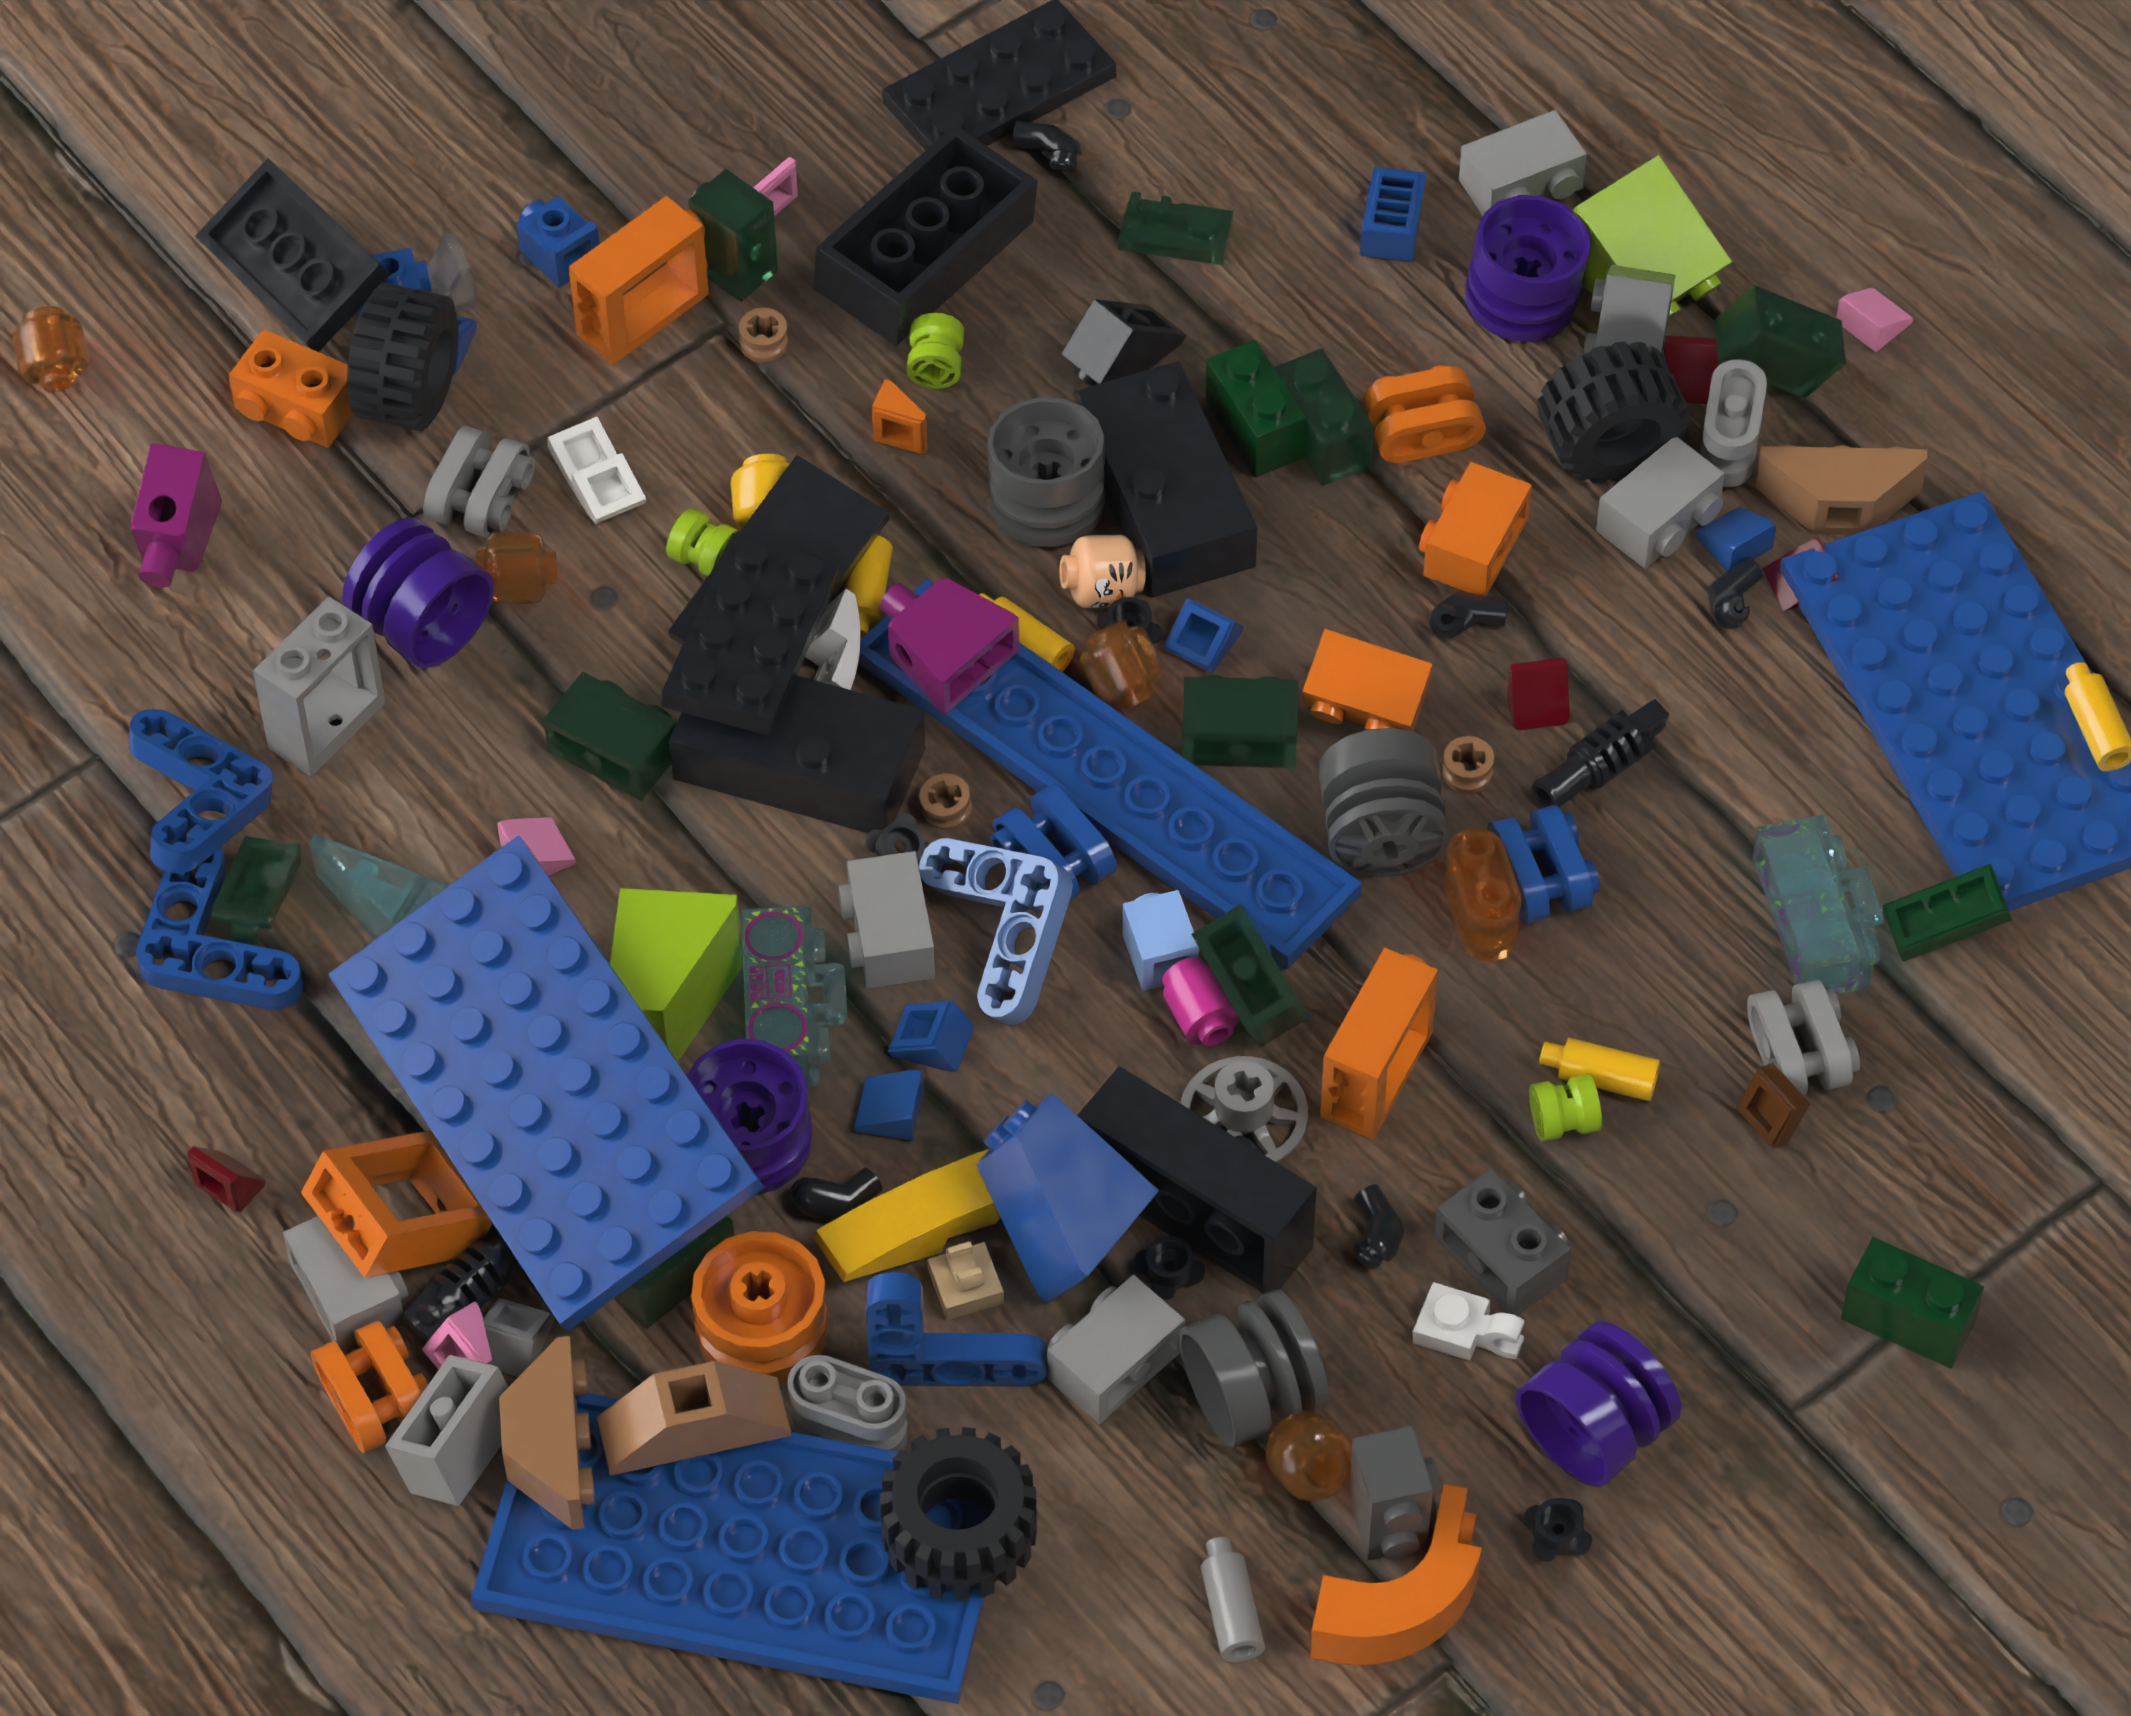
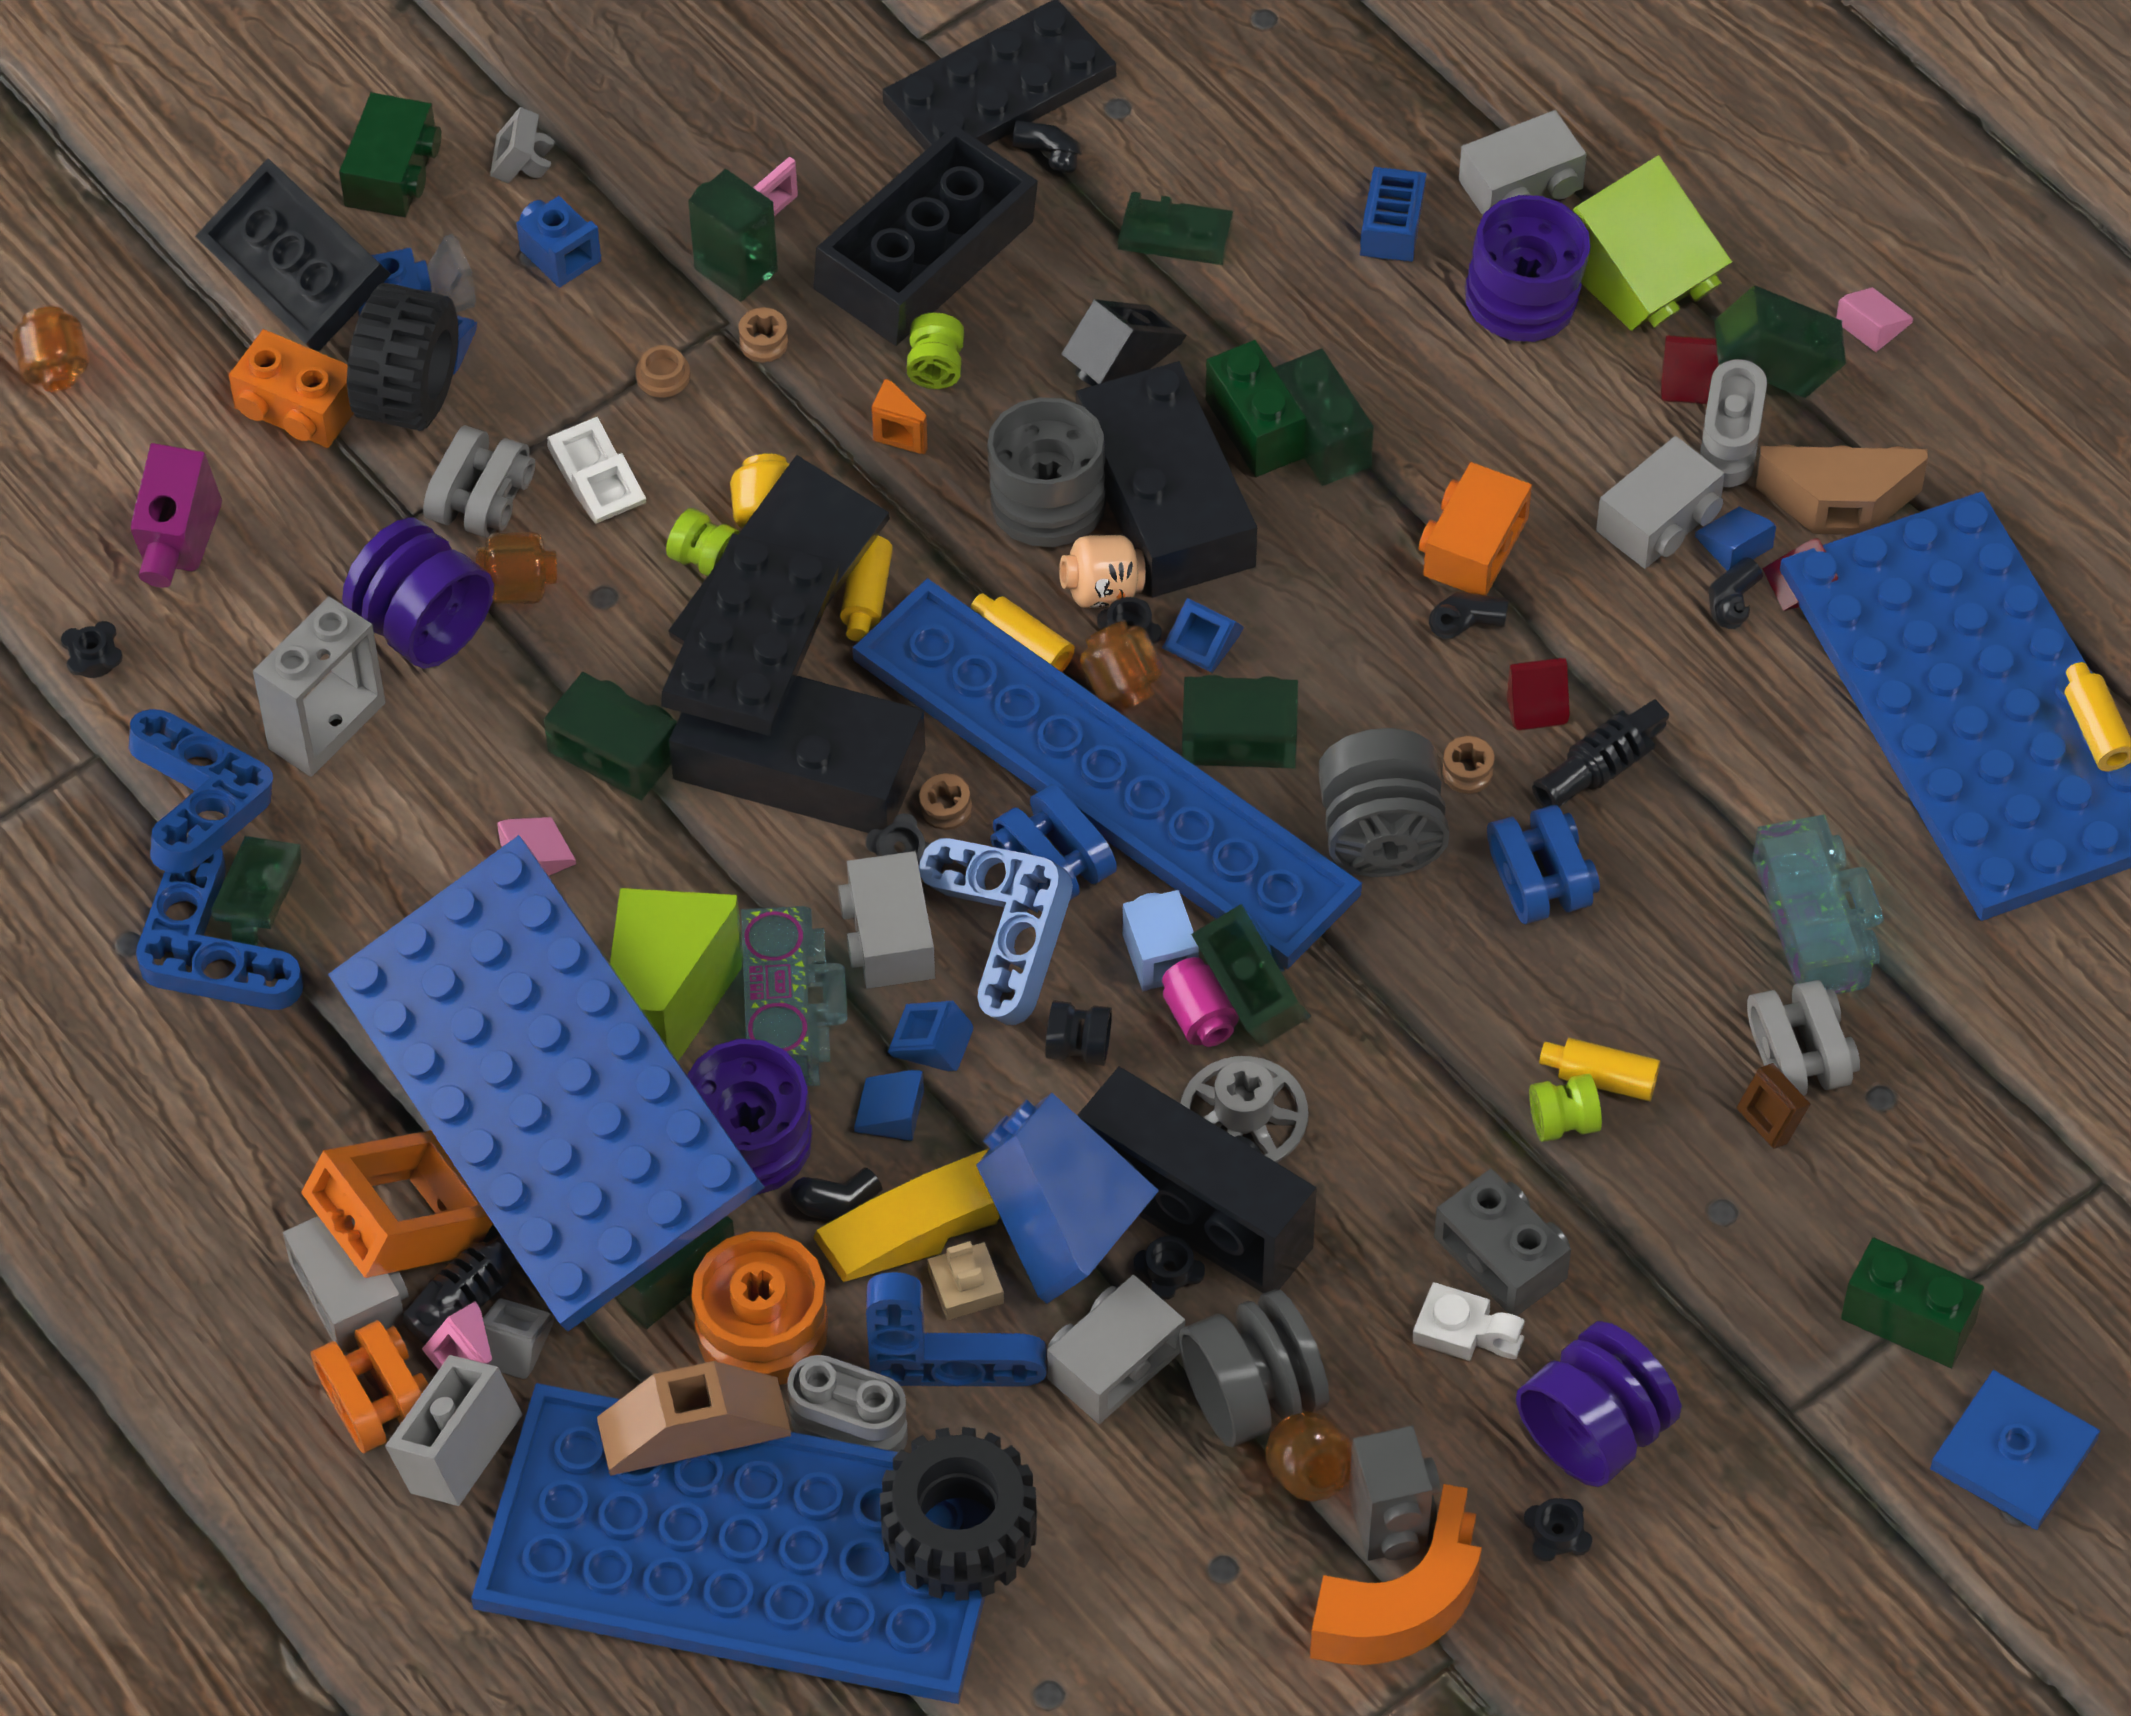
(95, 661): none -> black plate
(224, 1177): dark red slope -> none
(370, 887): clear light blue slope -> none
(389, 155): none -> dark green brick
(518, 148): none -> light grey tile
(546, 1434): medium nougat slope -> none
(619, 322): orange window -> none
(662, 371): none -> medium nougat plate
(837, 642): white slope -> none
(948, 639): magenta torso -> none
(1065, 1033): none -> black wheel
(1231, 1602): light grey cylinder -> none
(1365, 684): orange brick -> none
(1378, 1043): orange window -> none
(1383, 1231): black arm -> none
(1423, 414): orange brick -> none
(1482, 894): clear orange brick -> none
(1612, 410): black tyre -> none
(1632, 307): dark grey brick -> none
(1947, 912): dark green plate -> none
(2015, 1449): none -> blue plate

